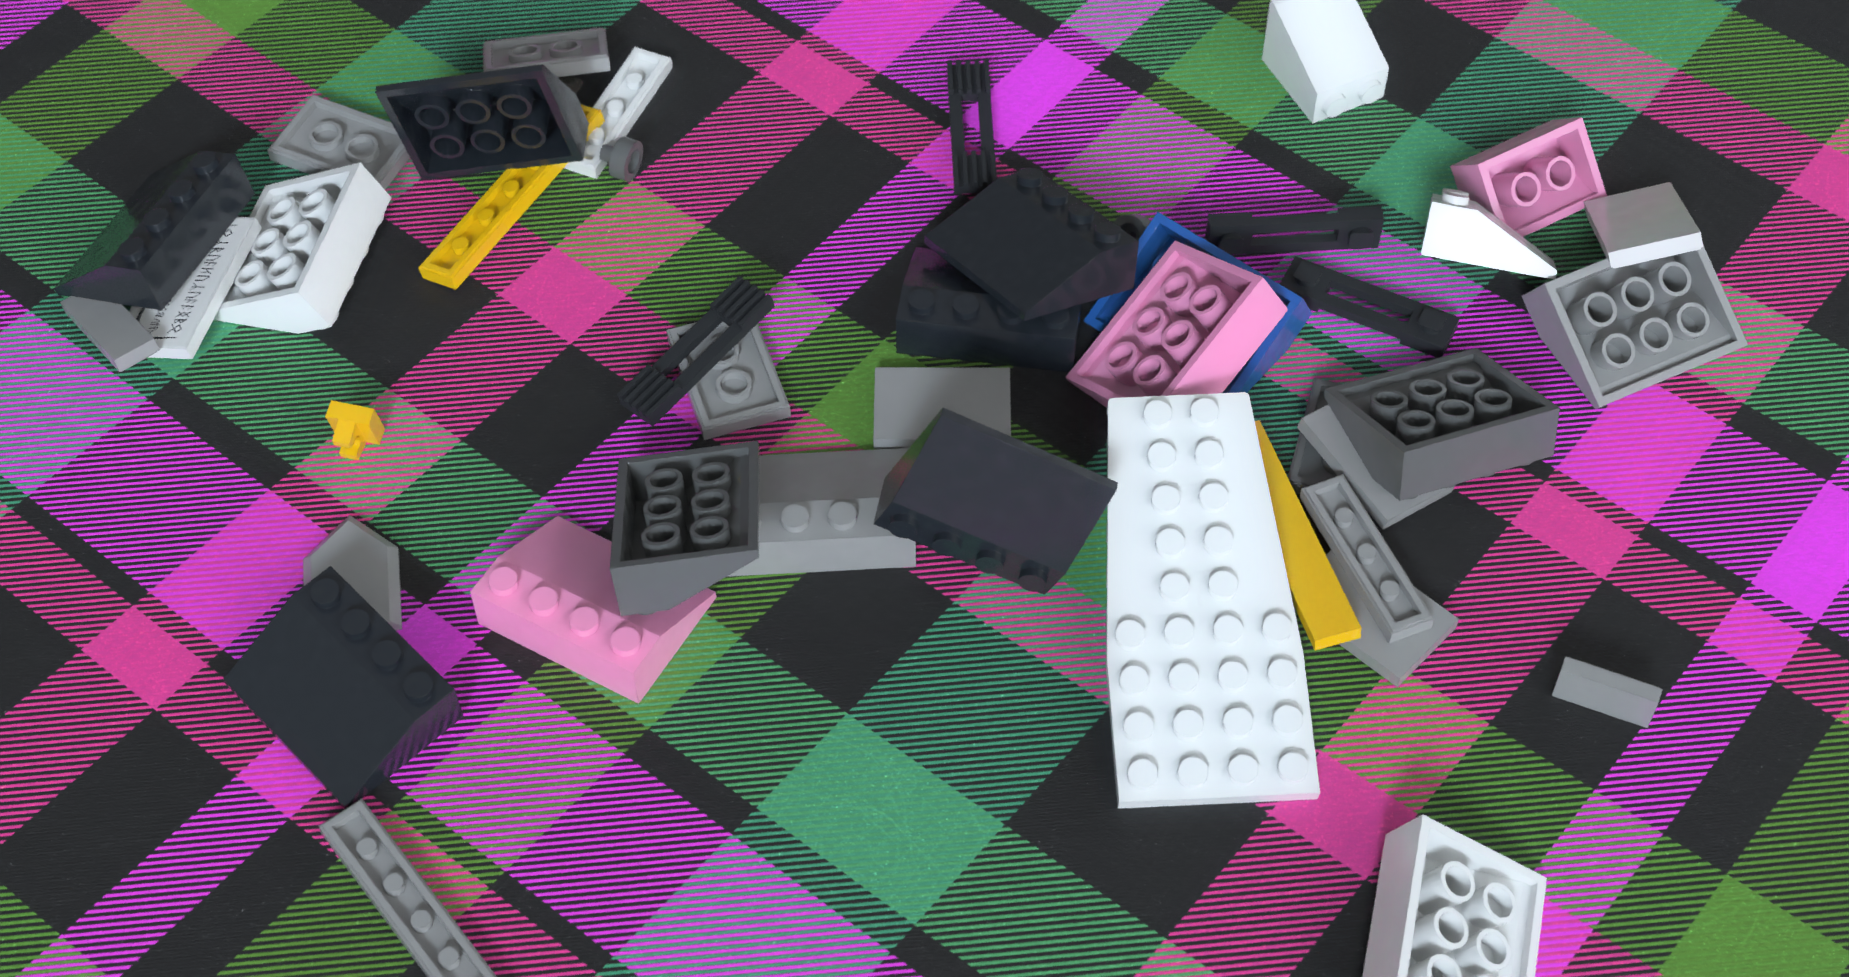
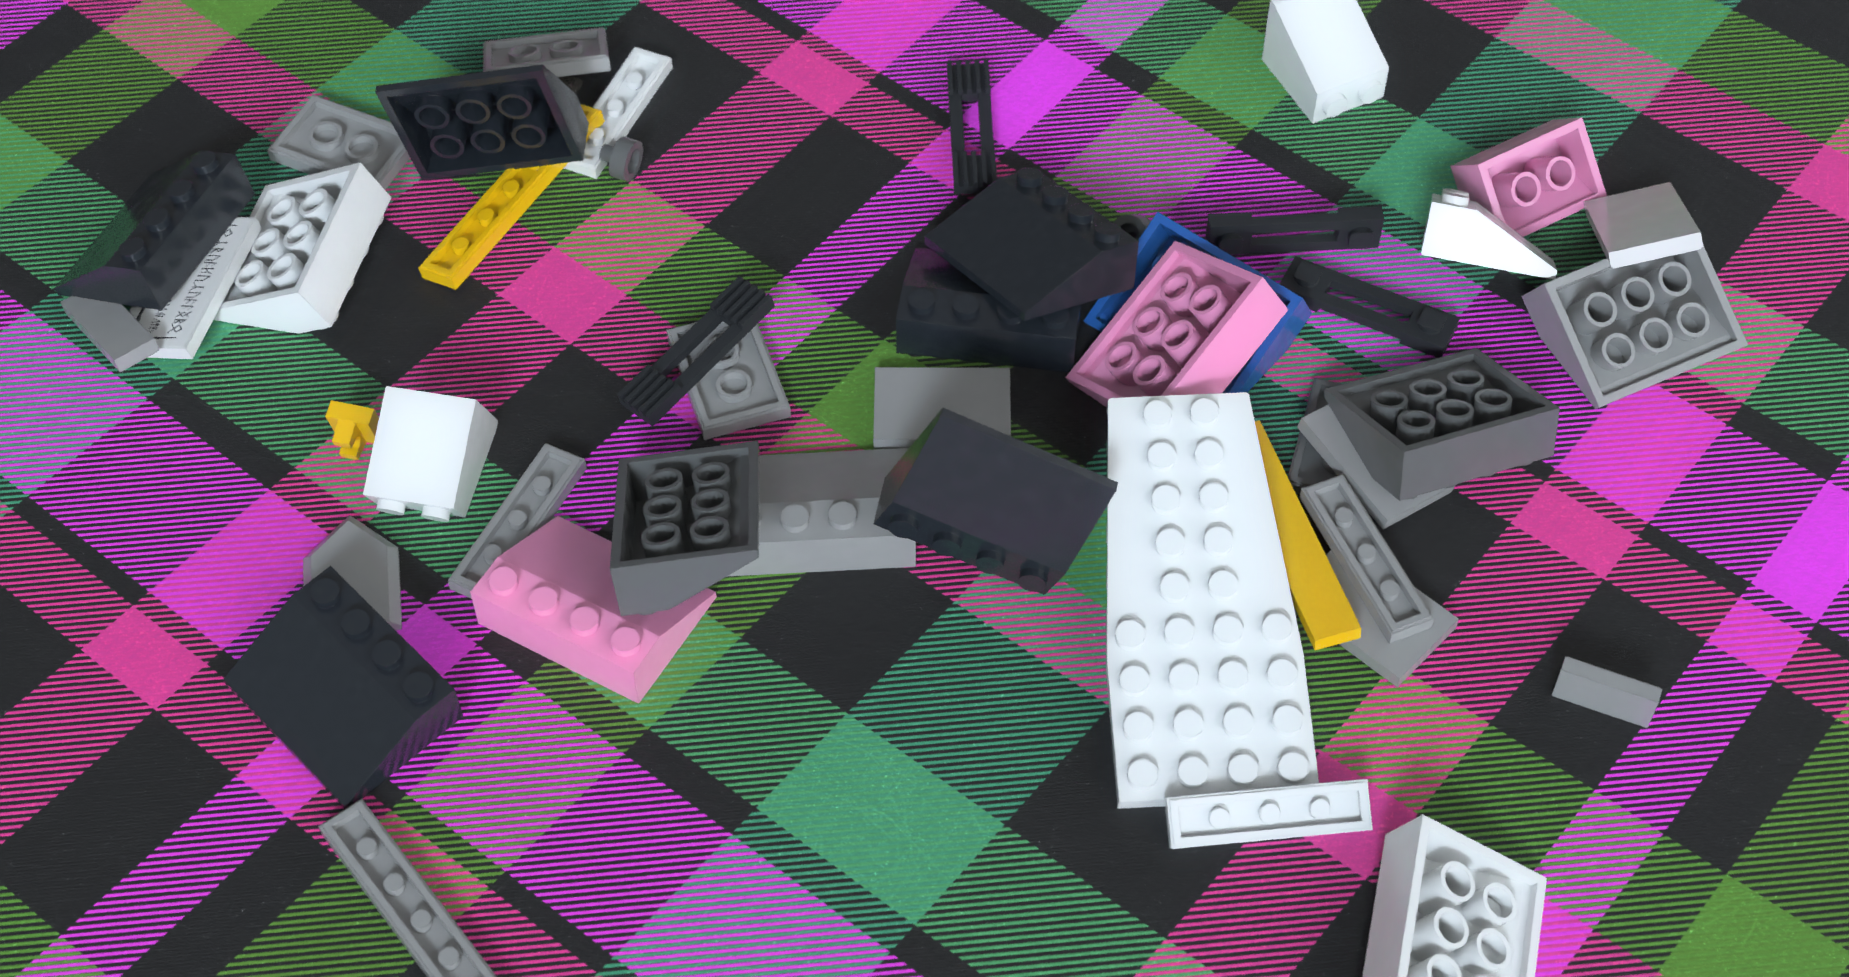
(428, 453): none -> white slope
(524, 511): none -> light grey tile
(1268, 813): none -> white tile

